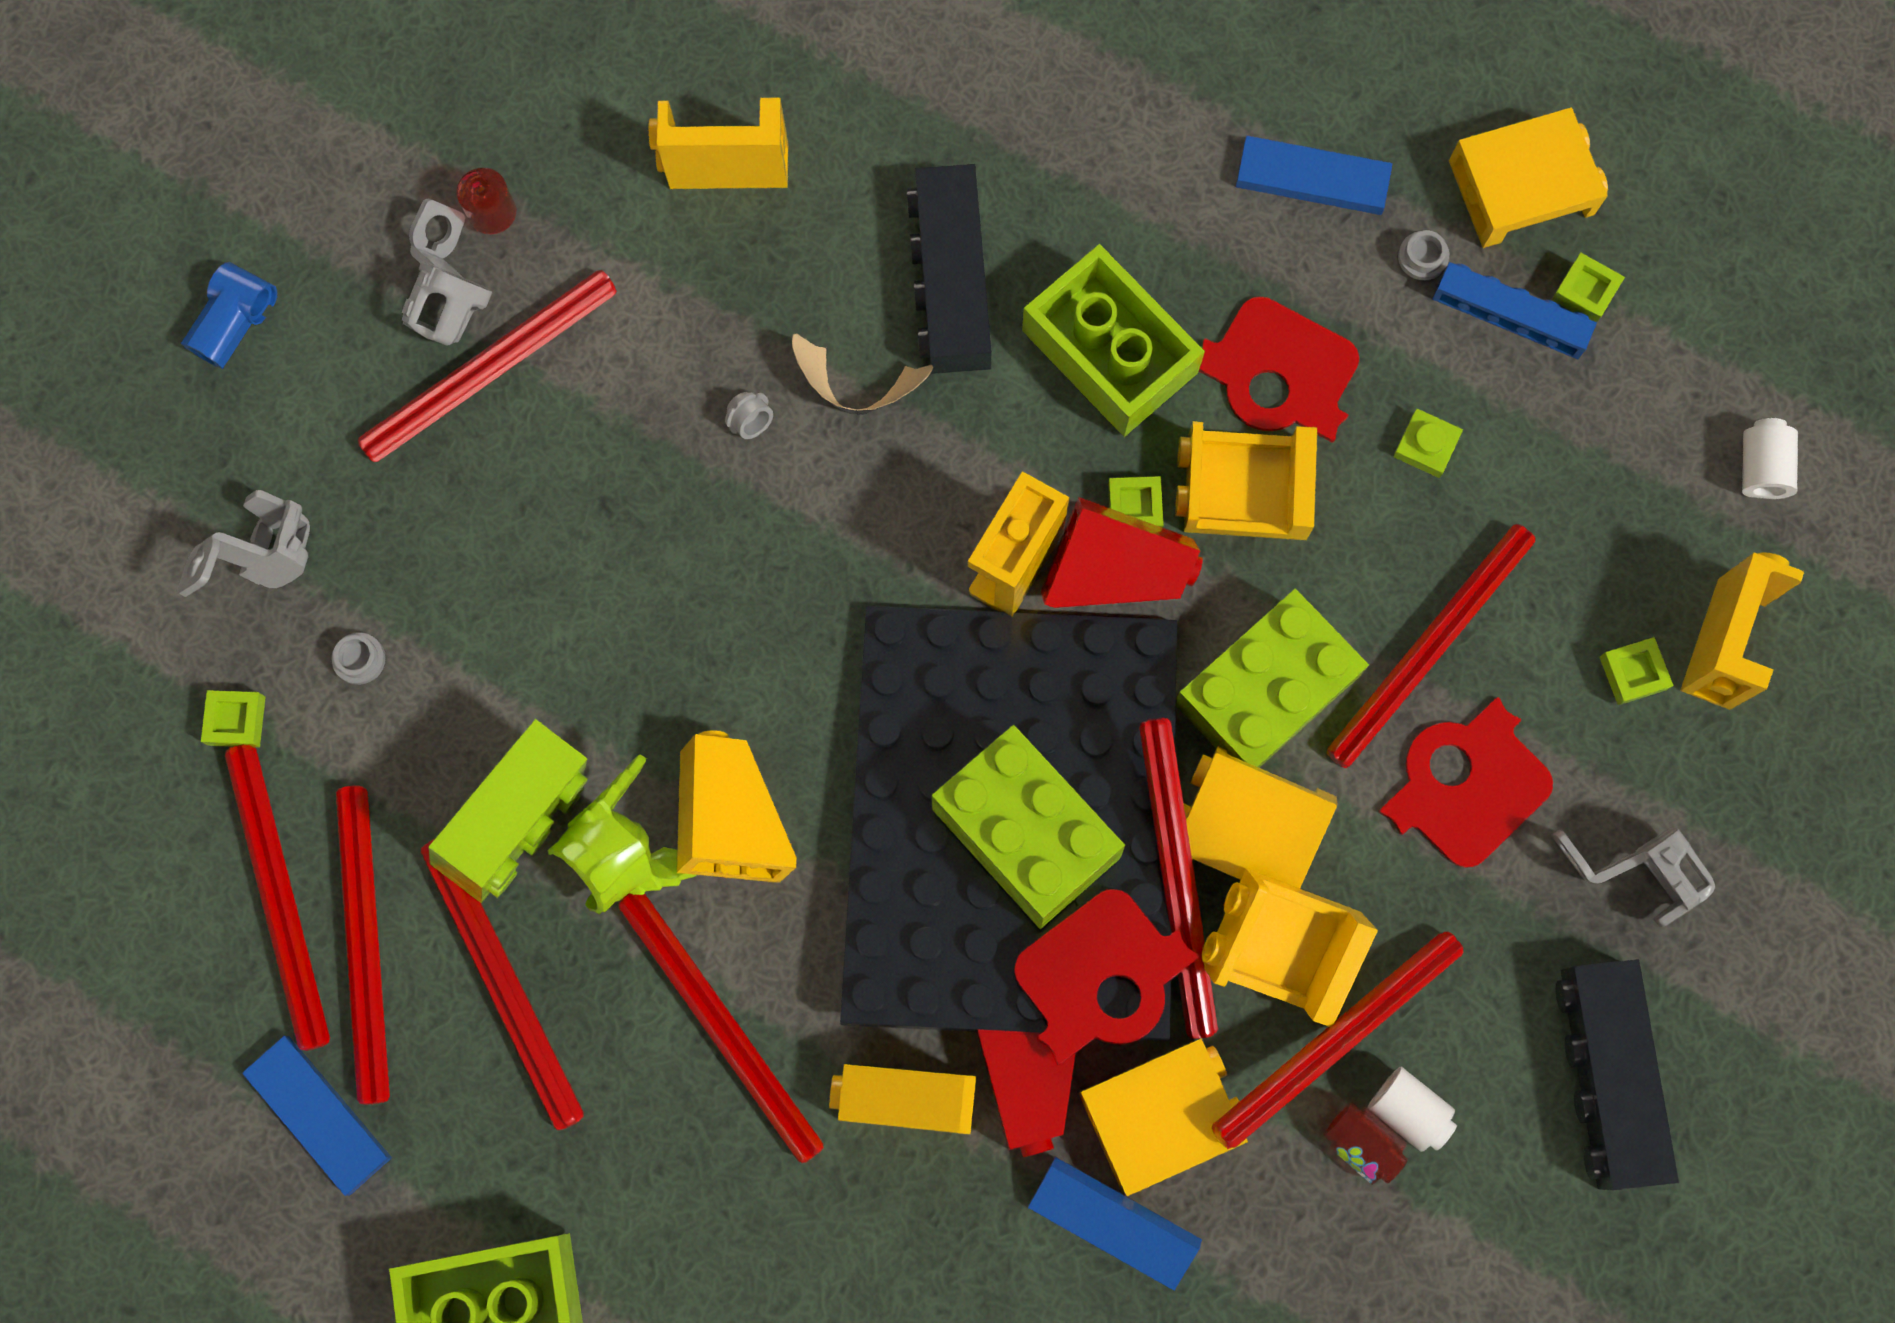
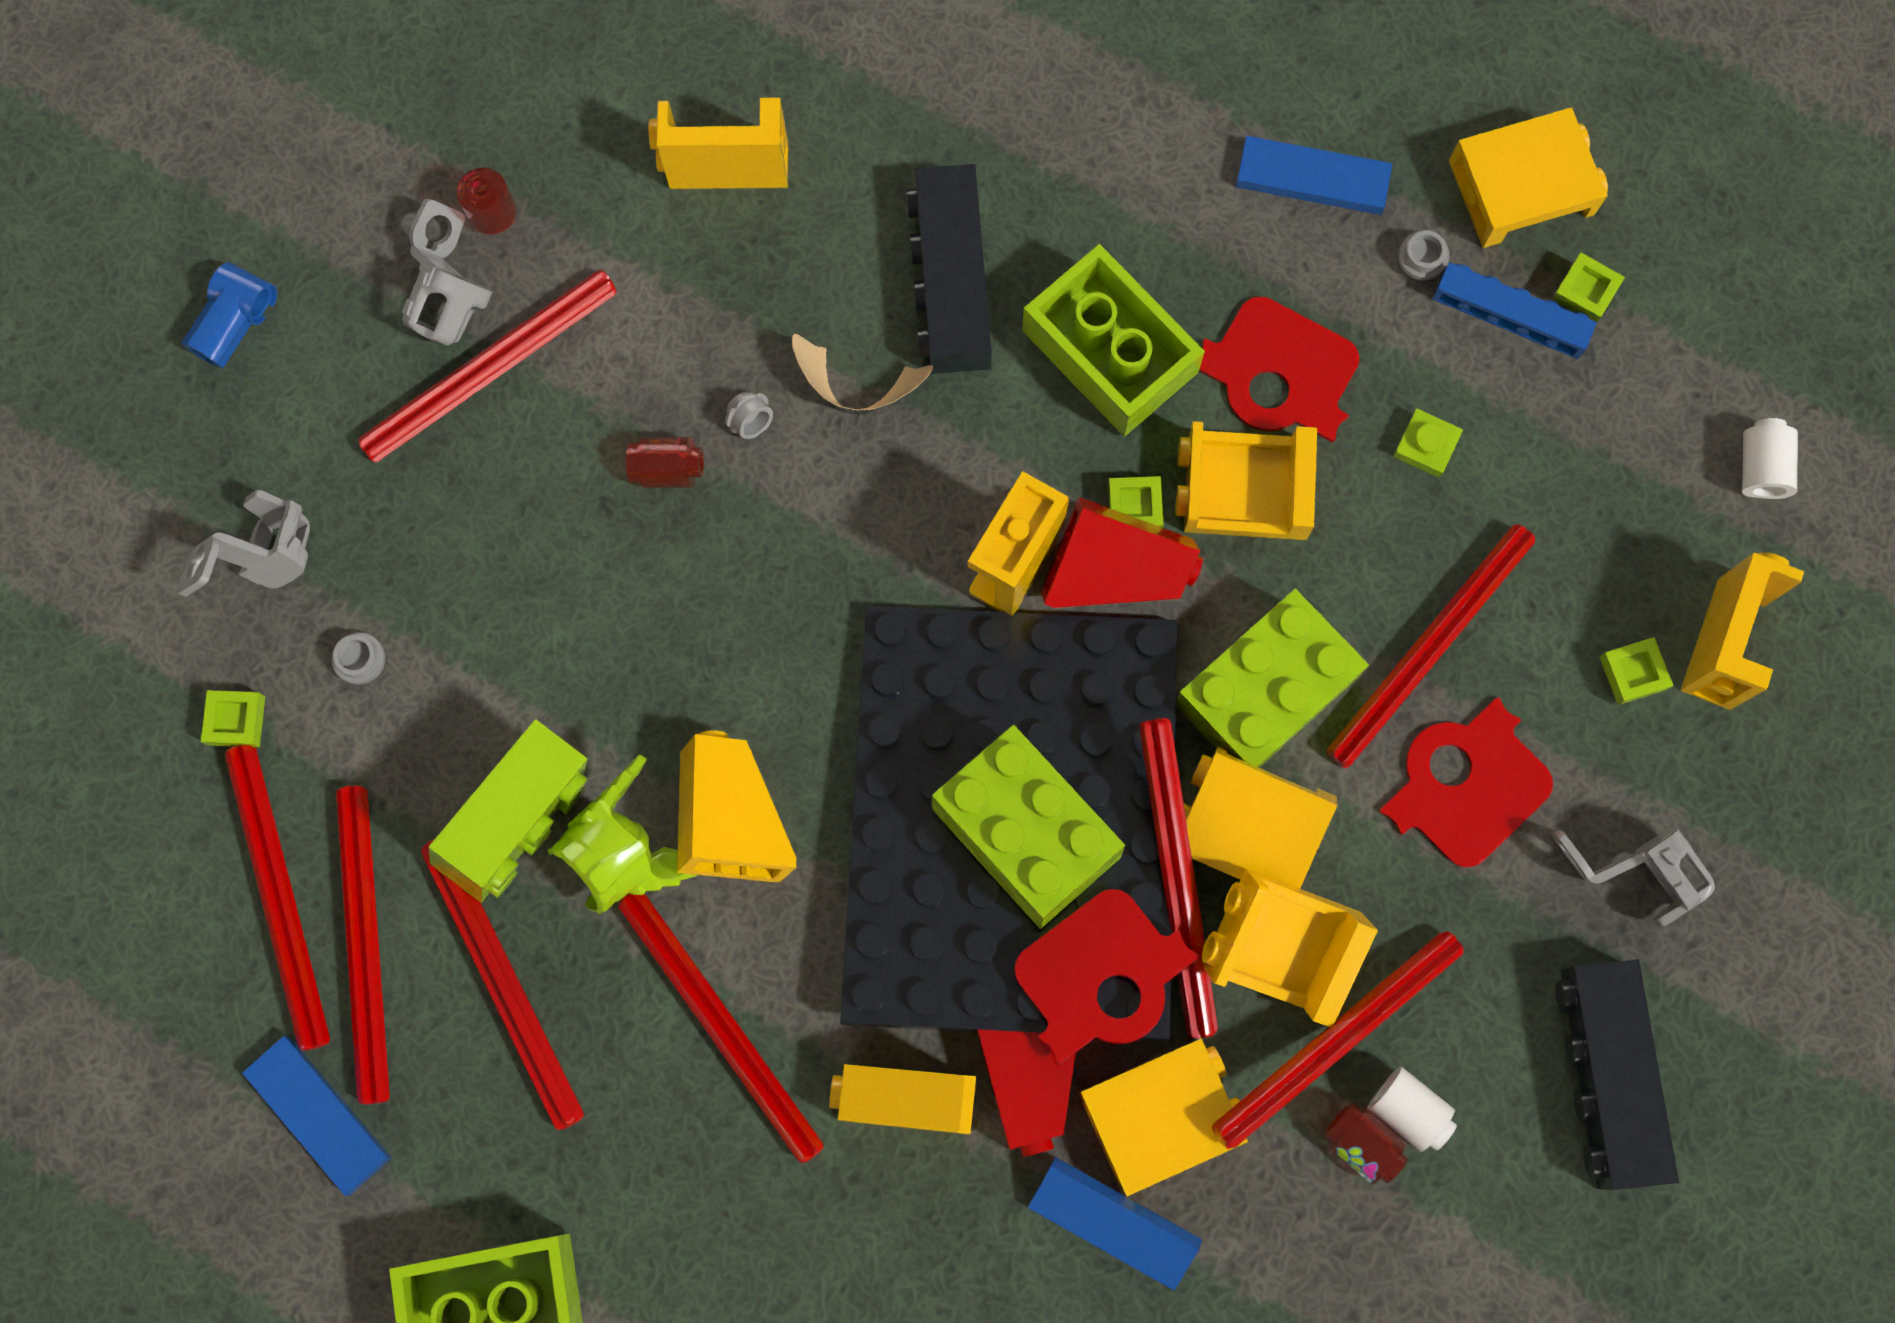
(664, 462): none -> clear red brick

